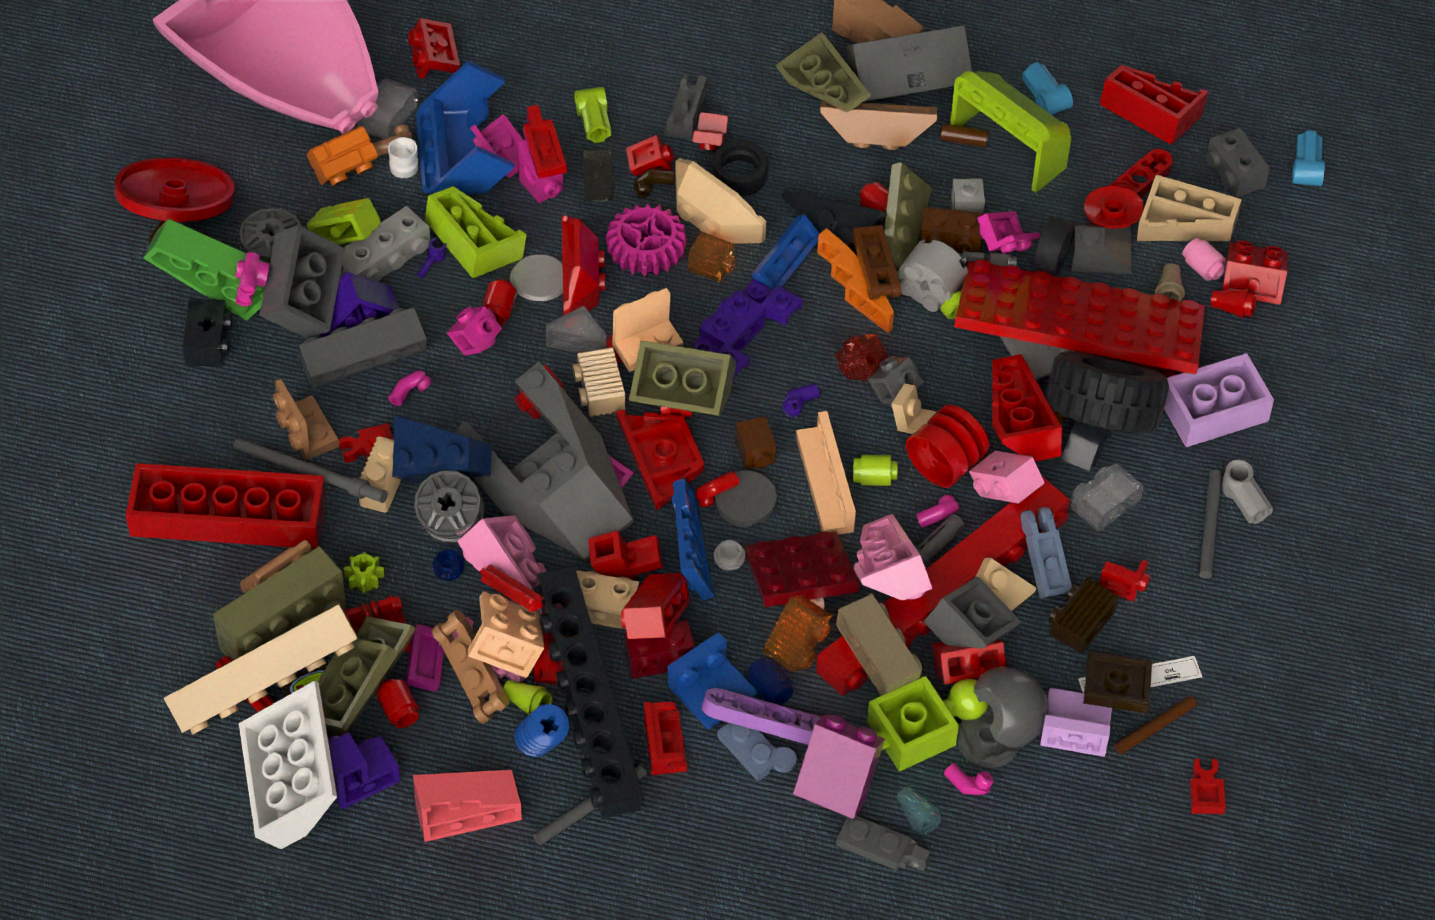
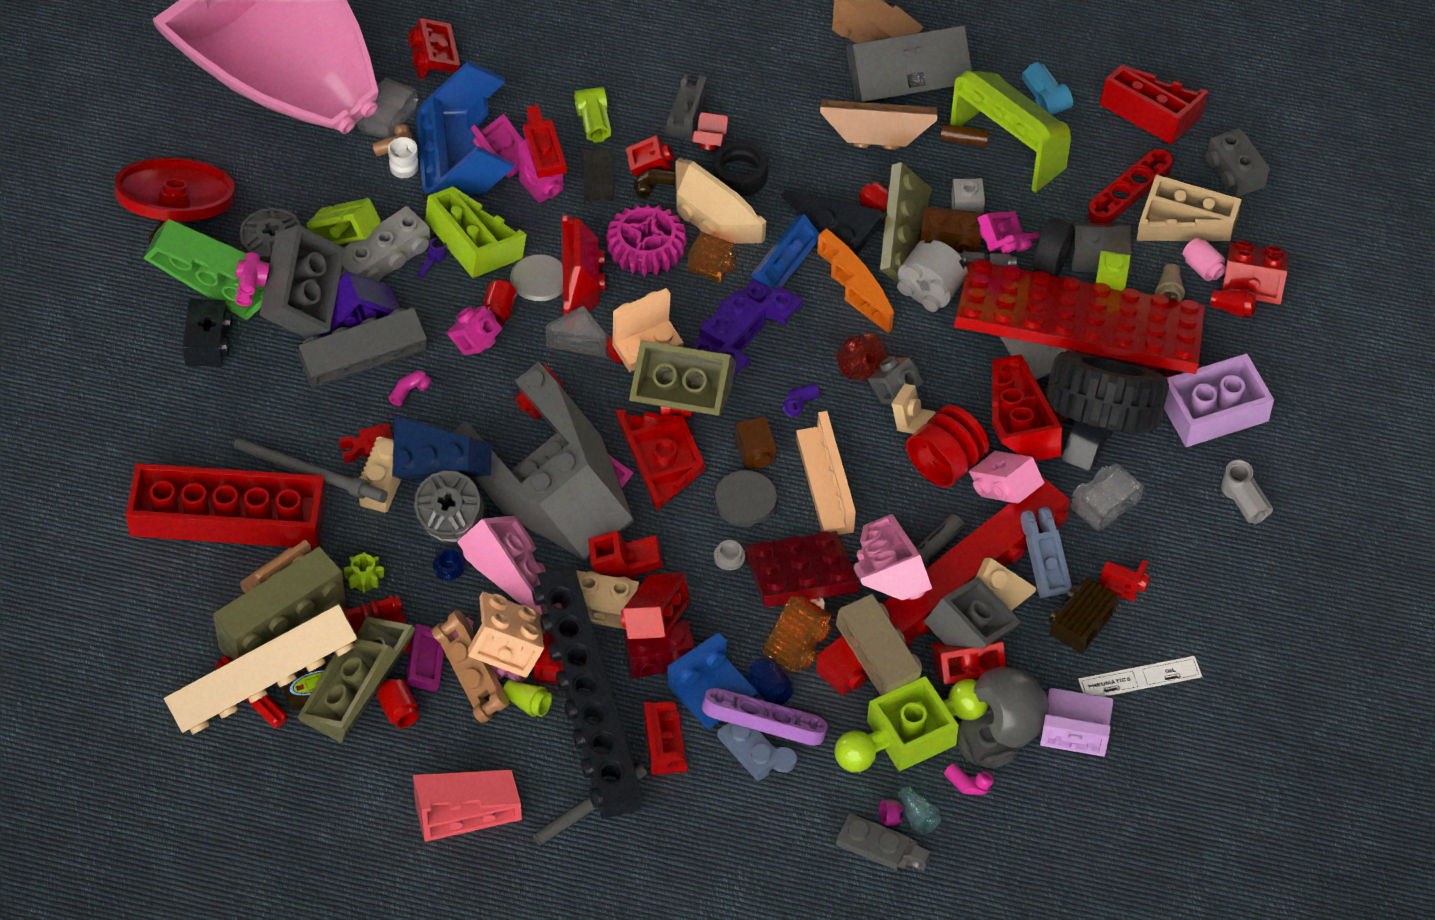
(288, 767): white slope -> none
(305, 423): medium nougat bracket -> none
(342, 156): orange brick -> none
(361, 768): dark purple brick -> none
(511, 588): red axle -> none
(541, 731): blue piece -> none
(600, 381): tan brick -> none
(691, 541): blue wing -> none
(706, 492): red arm -> none
(823, 74): olive wedge -> none
(839, 765): brick -> none
(875, 470): lime brick -> none
(876, 262): reddish brown plate -> none
(890, 812): none -> magenta hinge
(946, 506): dark pink arm -> none
(950, 307): lime tile -> none
(1113, 207): red dish -> none
(1113, 270): none -> lime brick
(1117, 682): dark brown plate -> none
(1155, 725): reddish brown bar -> none
(1206, 792): red plate -> none
(1210, 524): dark grey bar -> none
(1308, 164): dark azure piece -> none

